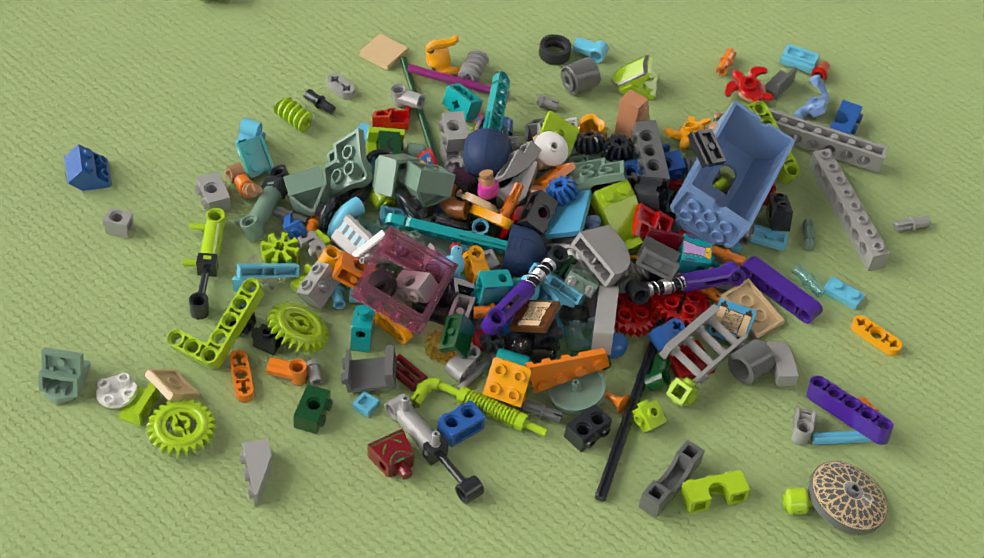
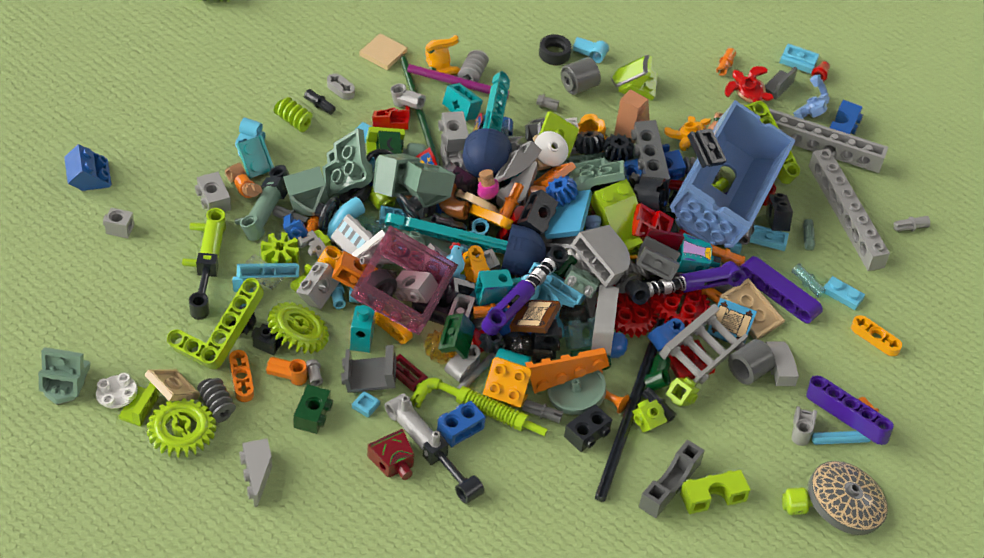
(216, 398): none -> dark grey piece
(649, 394): none -> black axle

